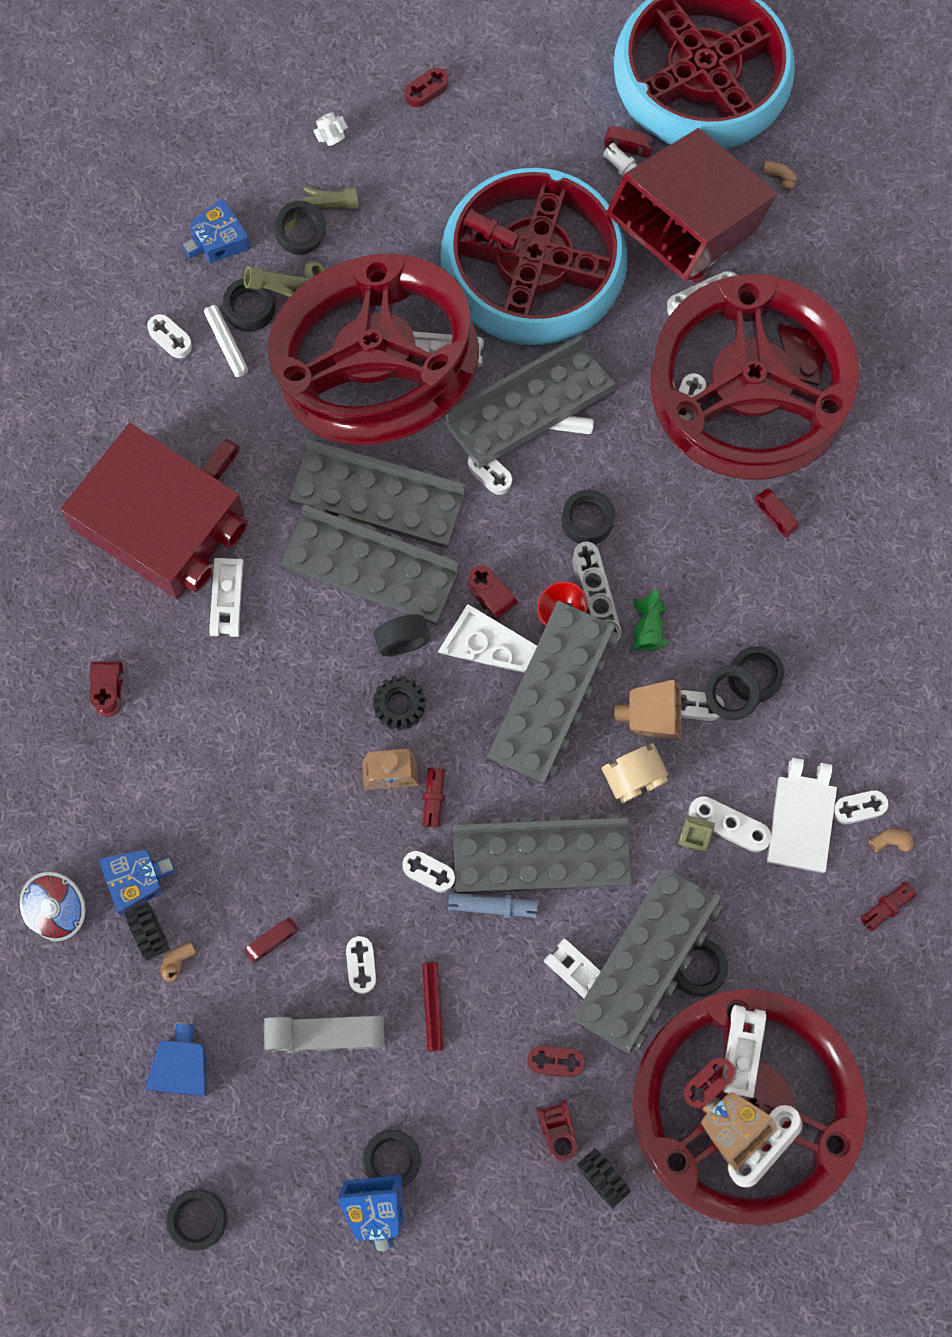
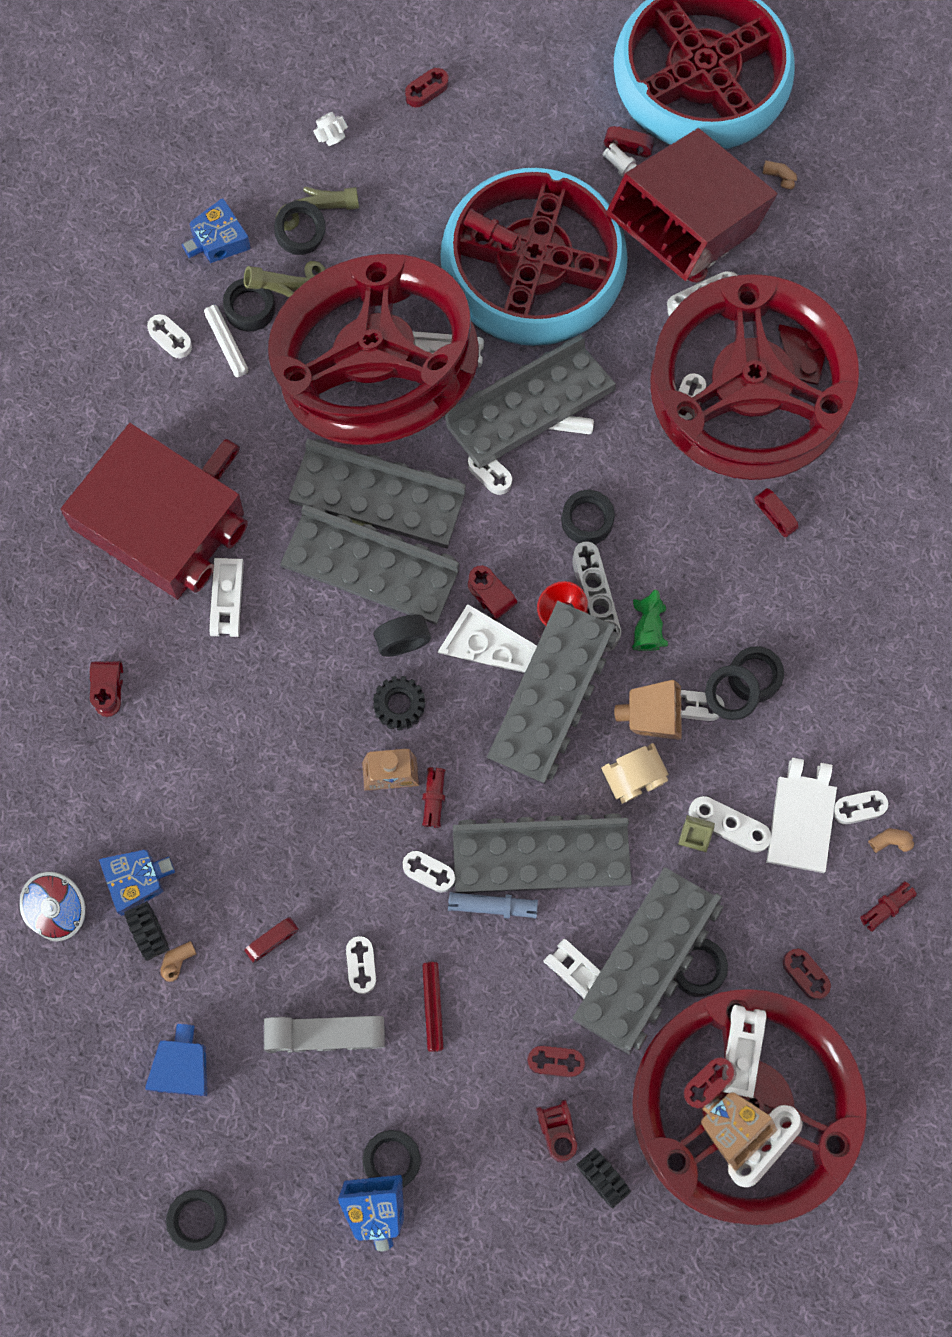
(811, 969): none -> dark red beam

